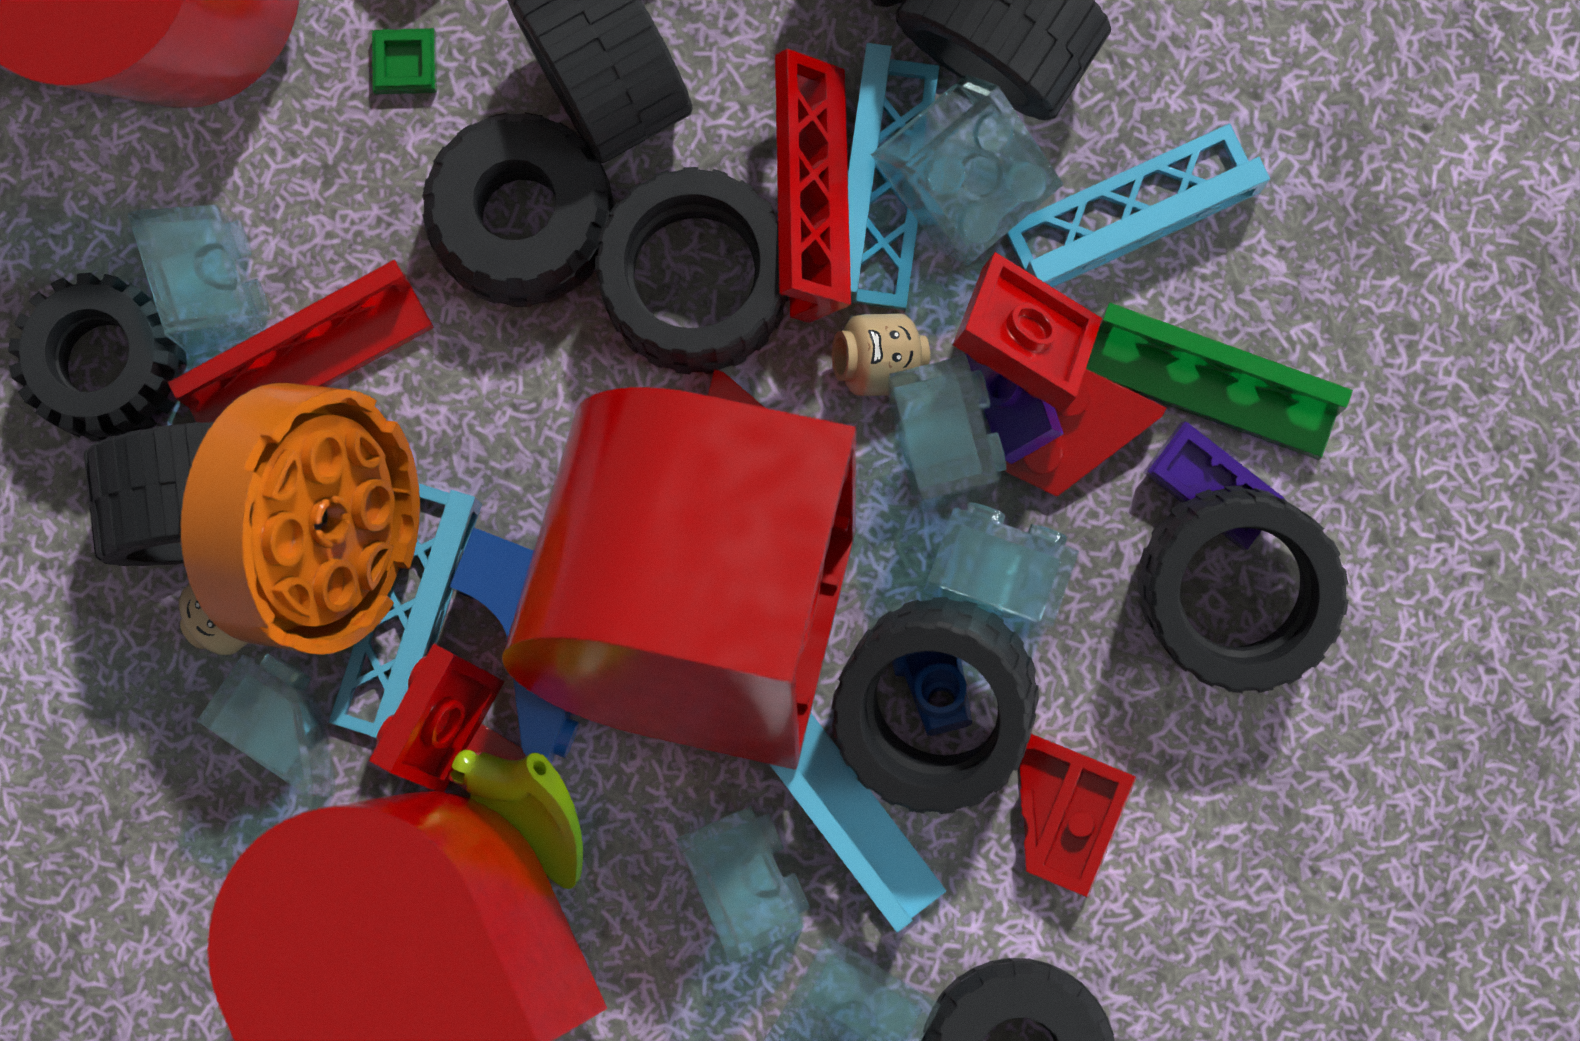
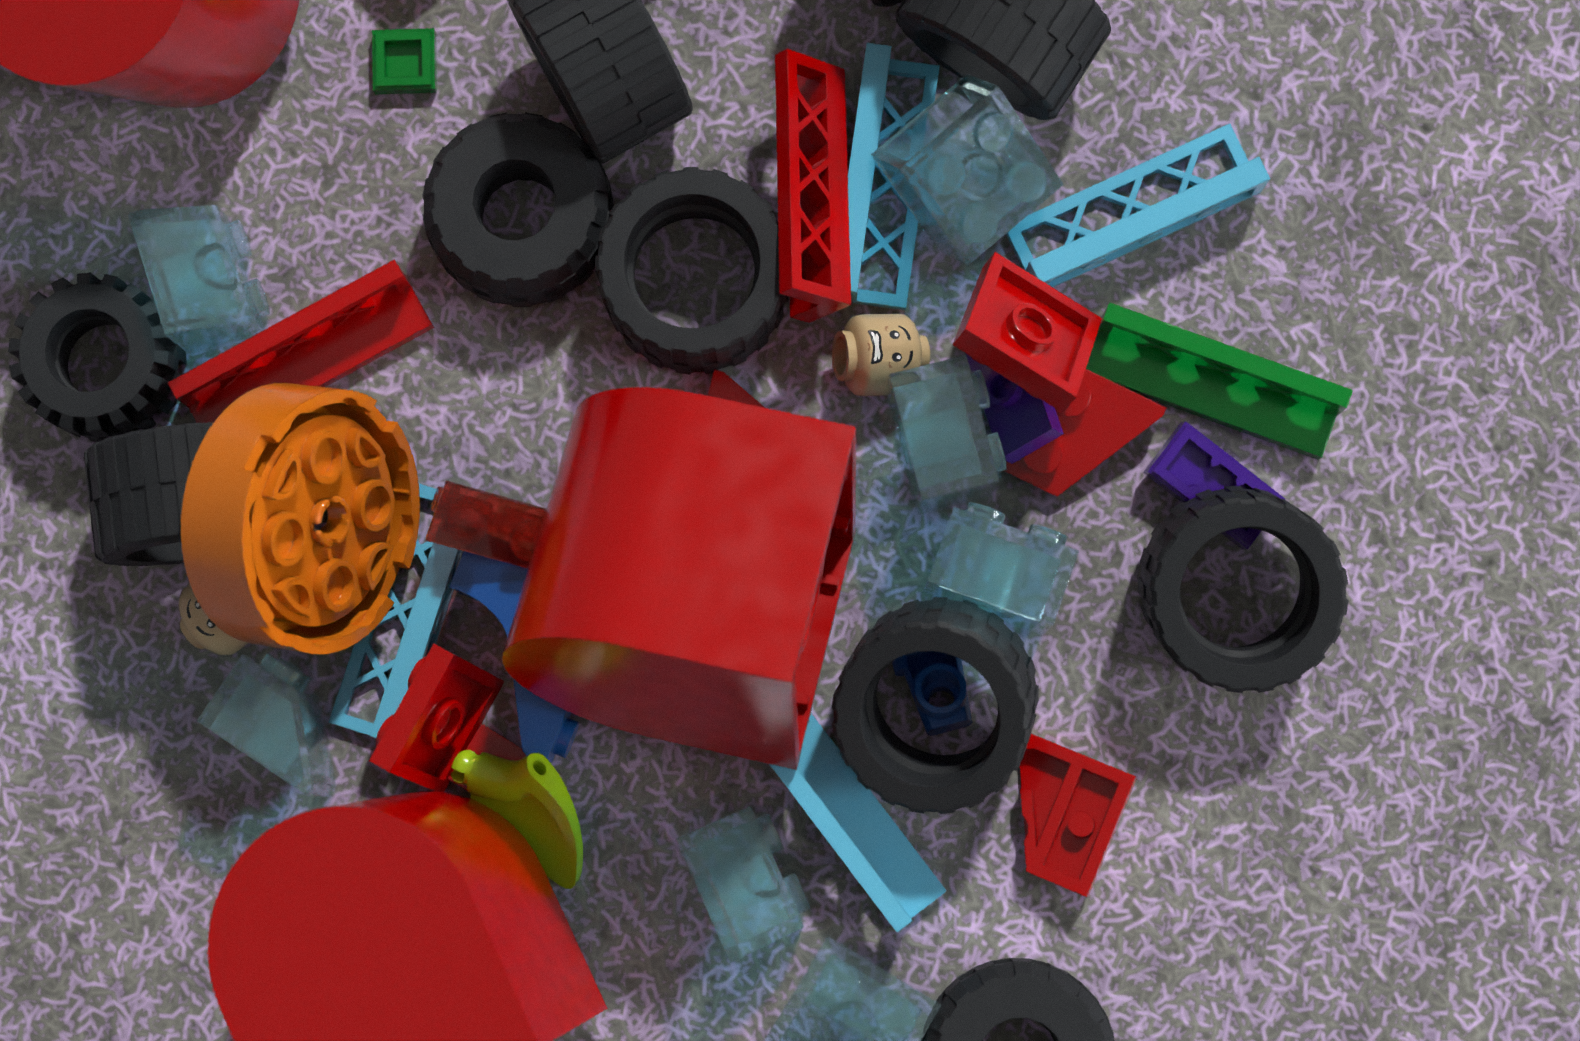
(485, 523): none -> clear red hinge

